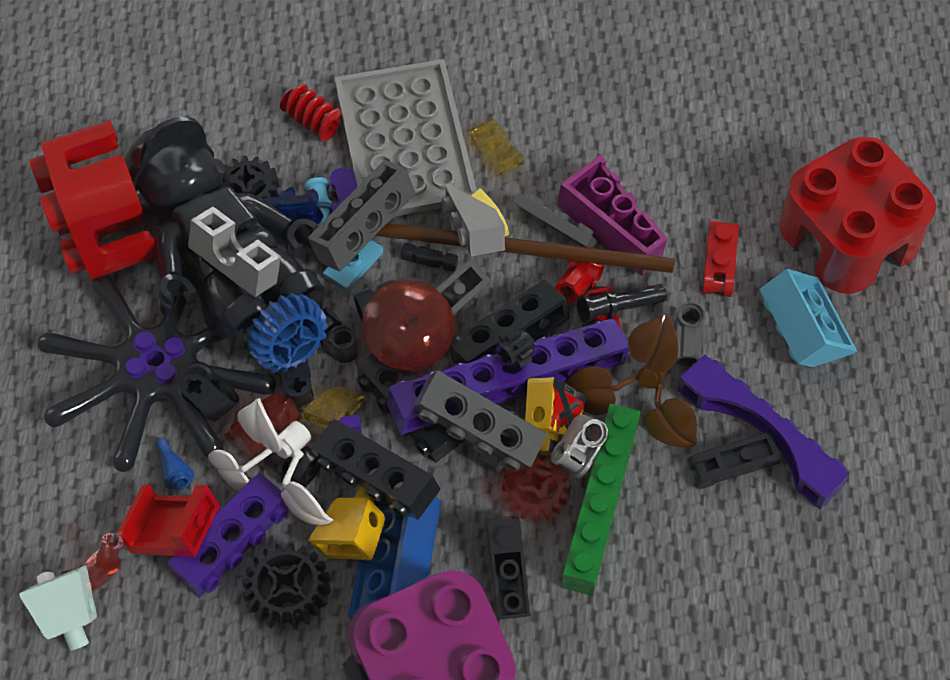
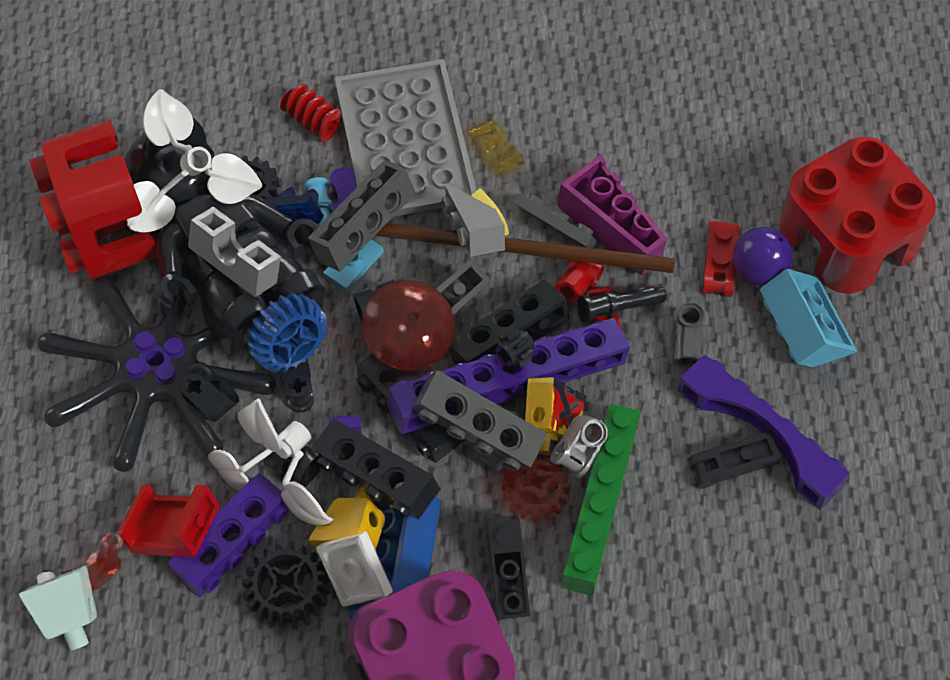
(175, 471): blue cone -> none
(230, 177): none -> white plant
(281, 414): clear red plate -> none
(333, 404): clear yellow slope -> none
(336, 334): black piece -> none
(354, 569): none -> white plate
(429, 257): black axle -> none
(657, 347): reddish brown plant -> none
(762, 255): none -> dark purple helmet

